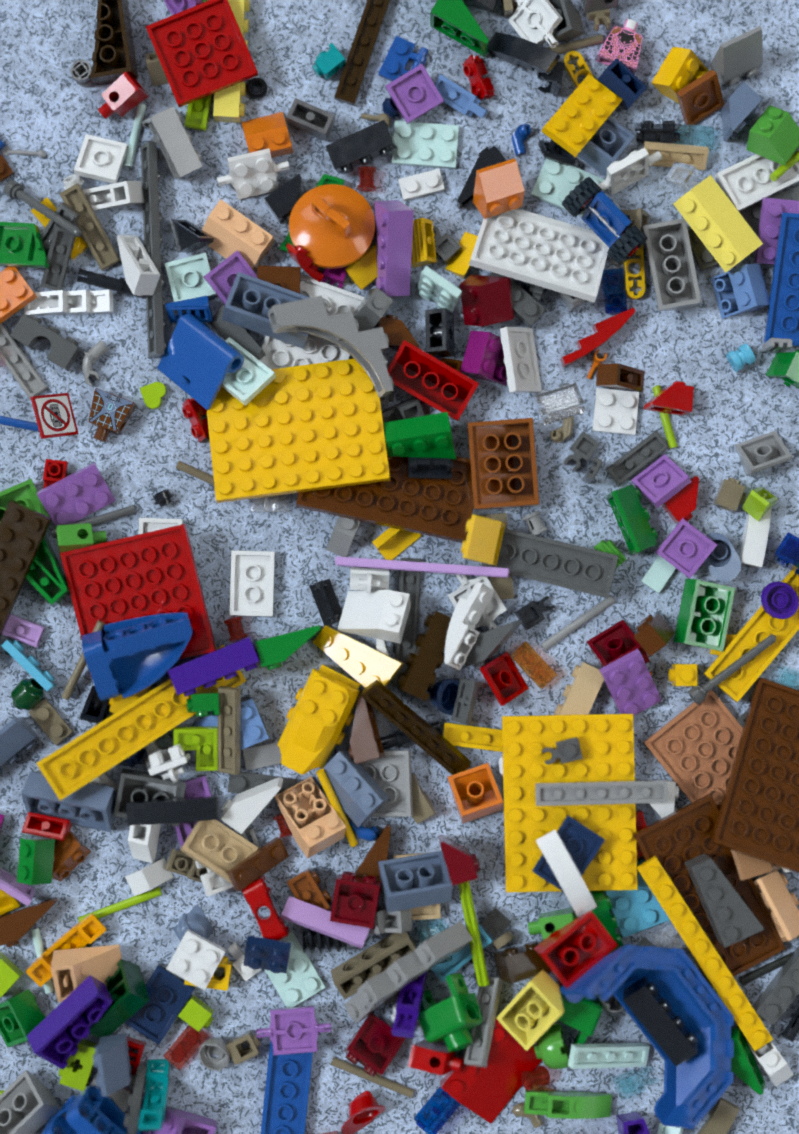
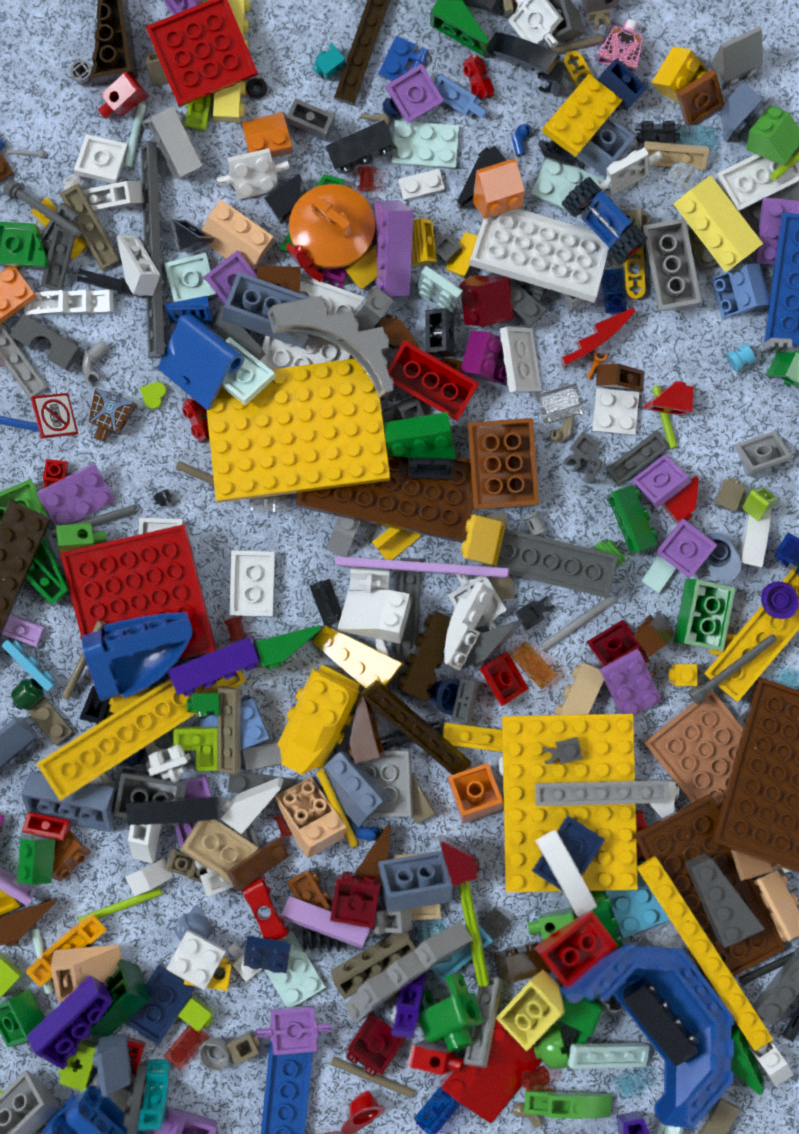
(503, 939): dark tan tile -> none

